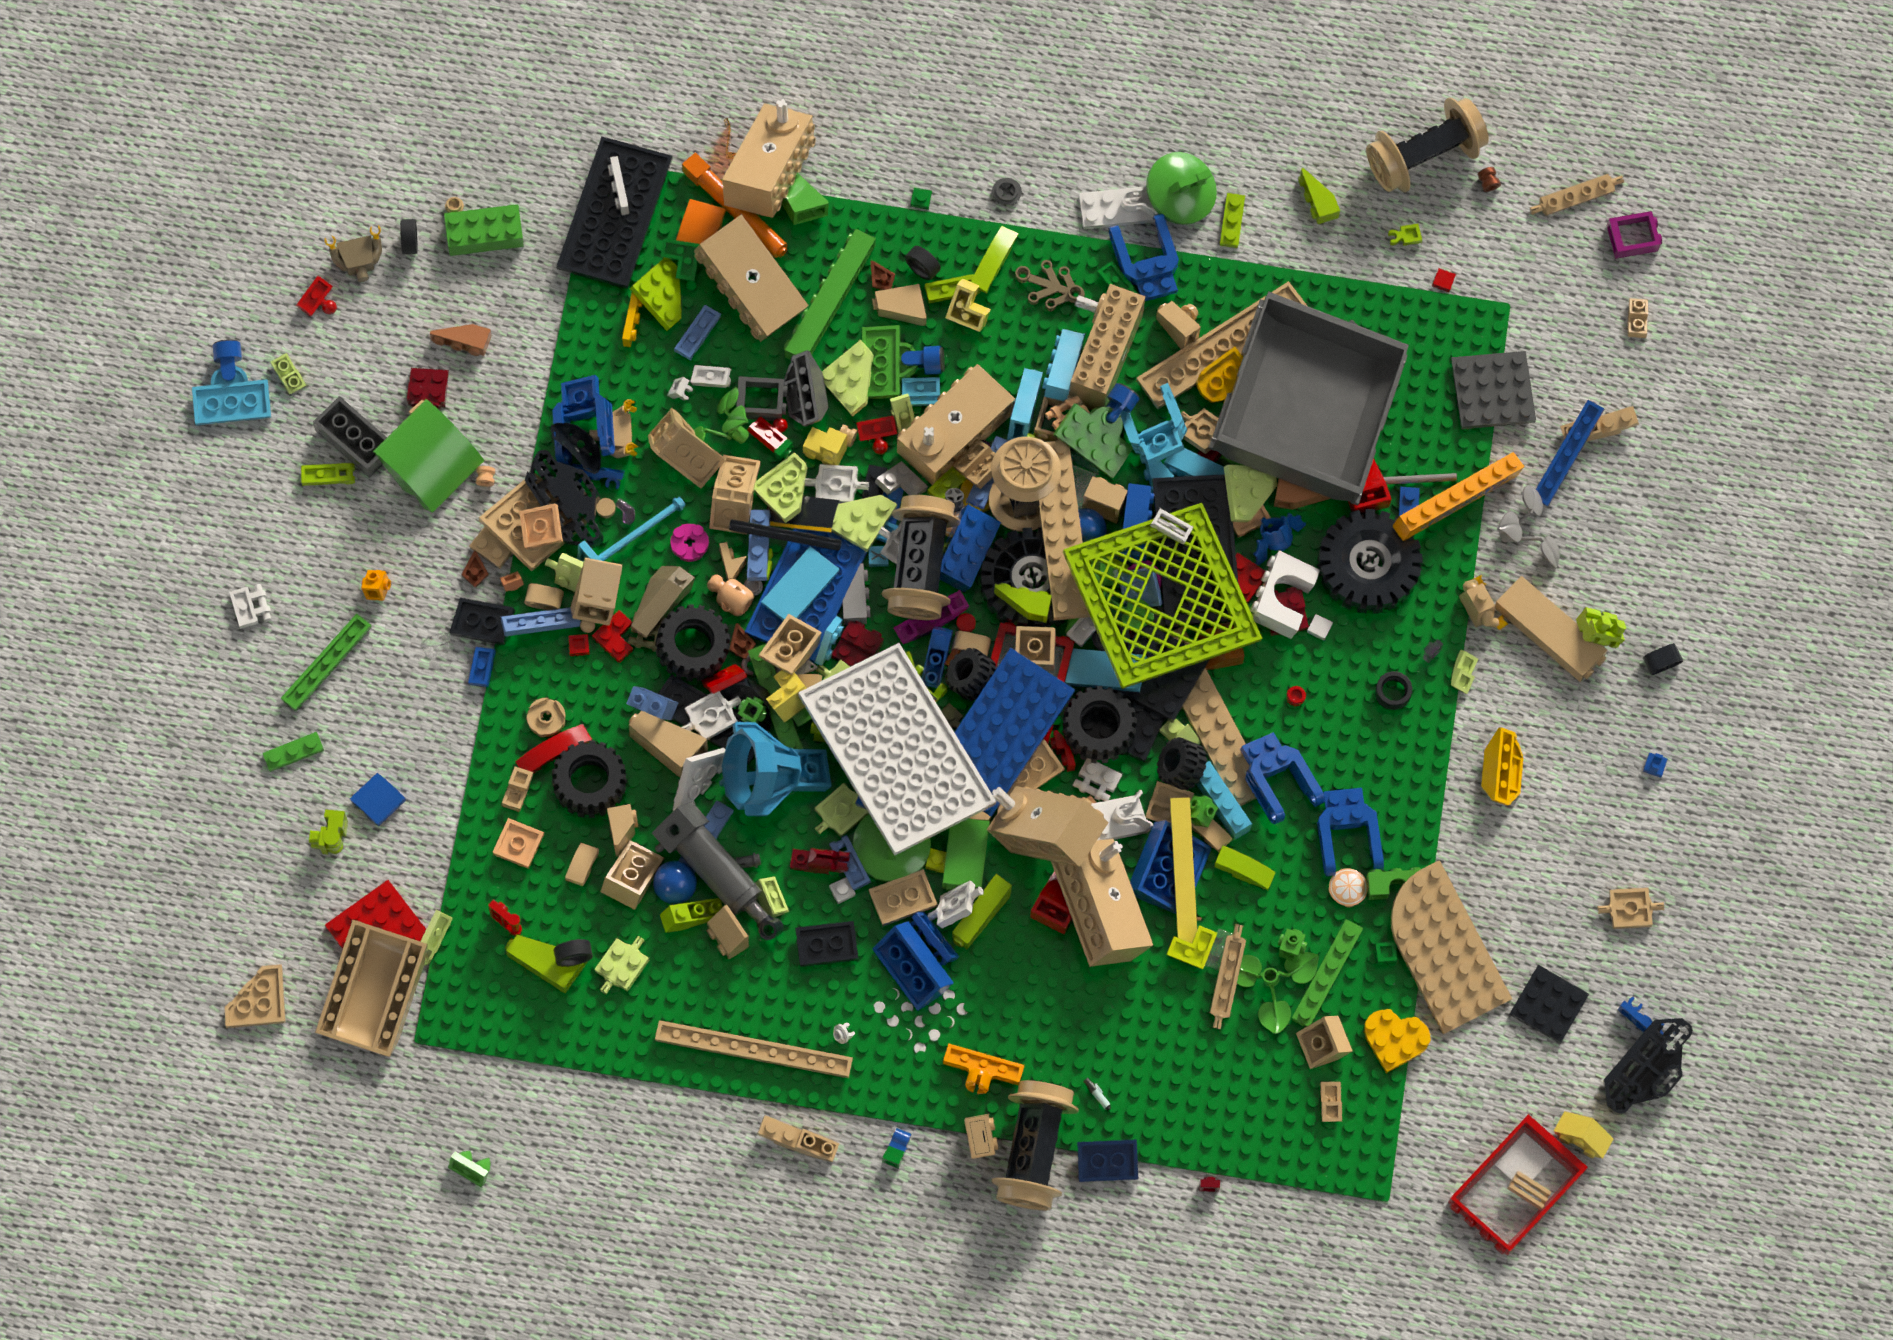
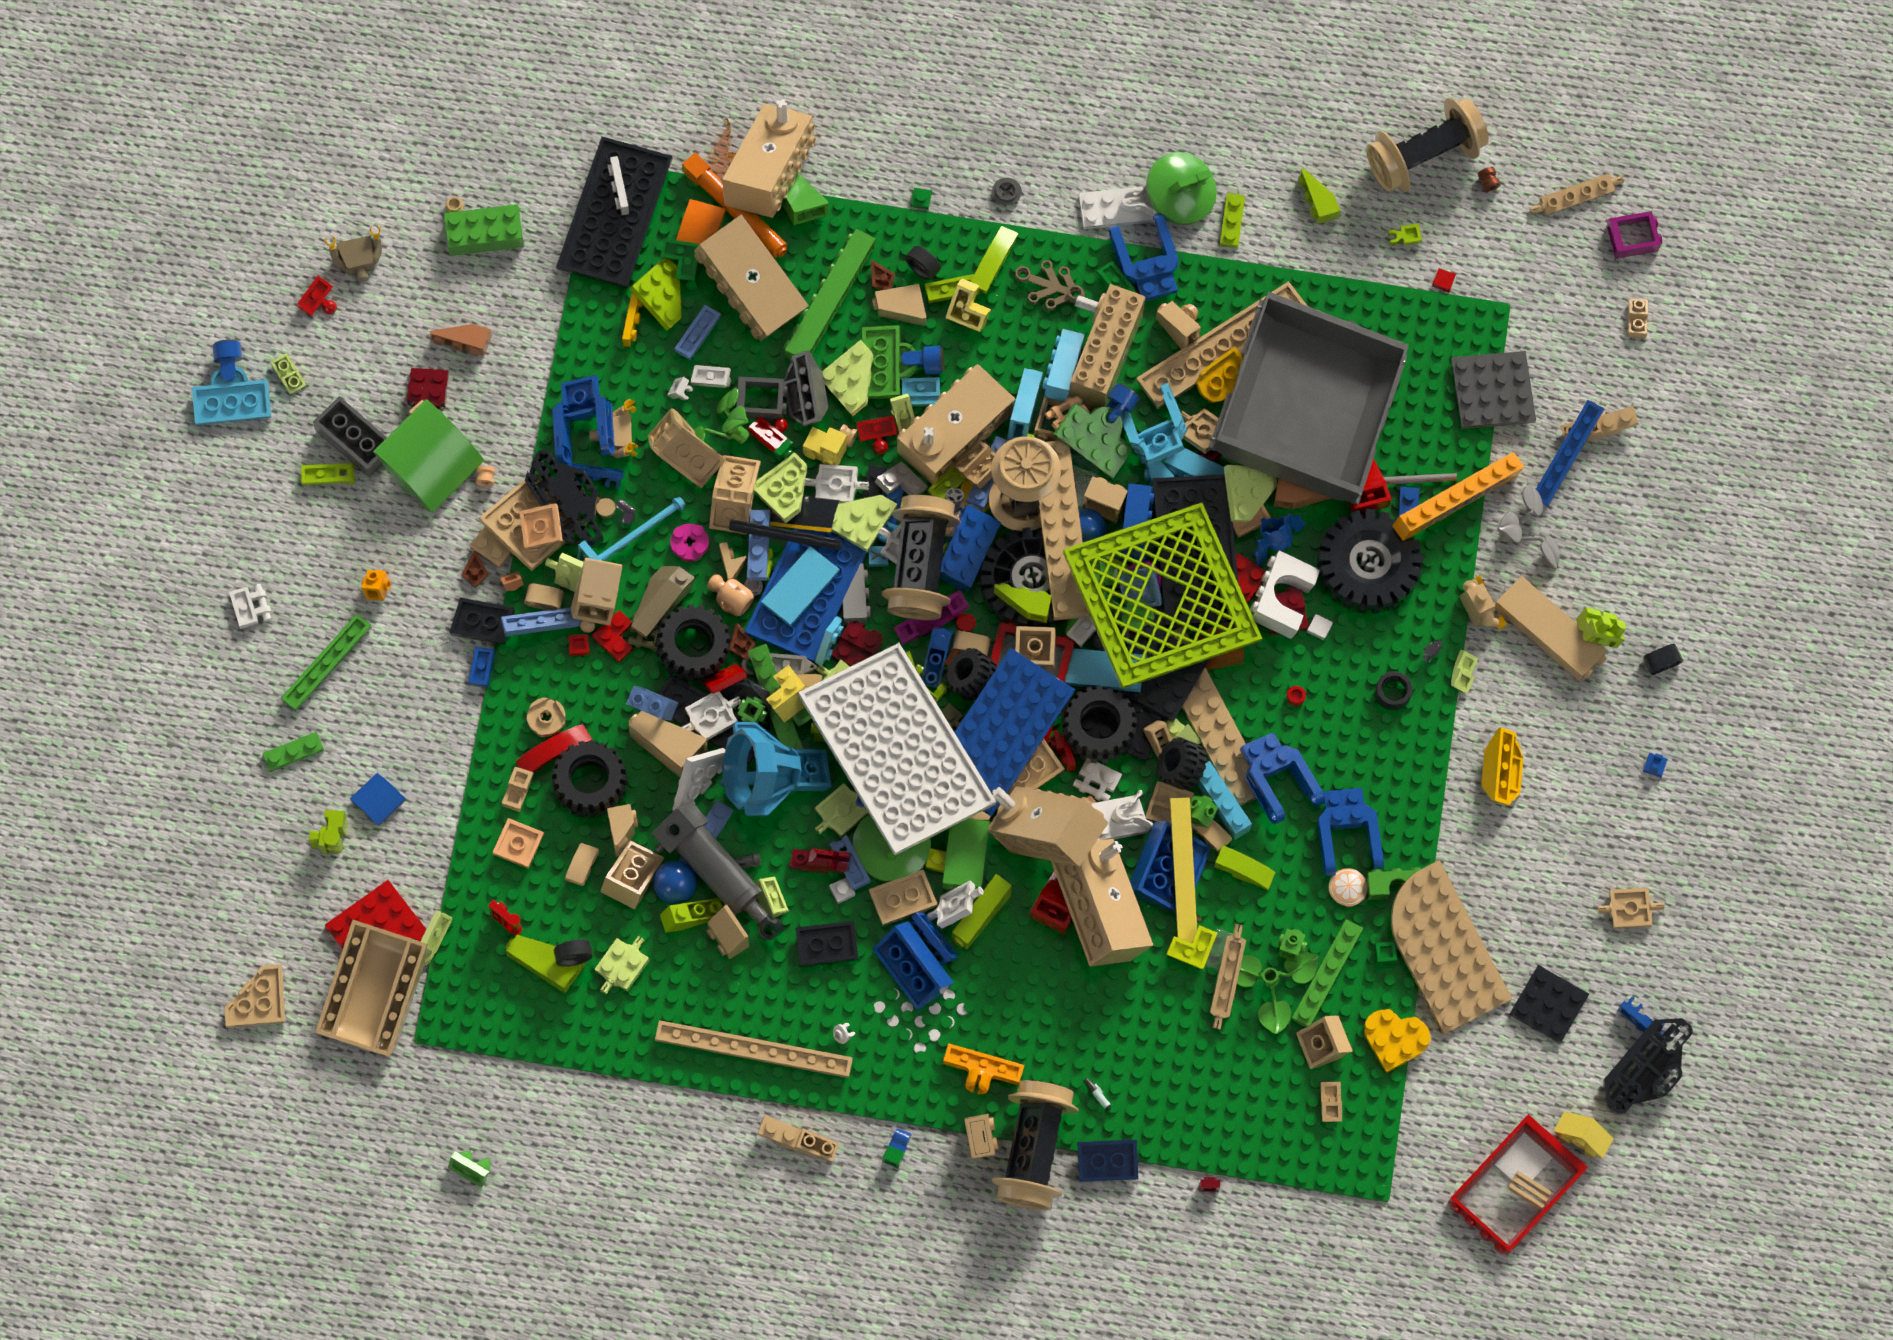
(408, 235): black tyre -> none
(570, 442): black piece -> none
(791, 645): tan slope -> none
(1152, 736): none -> tan slope
(1164, 529): white tile -> none

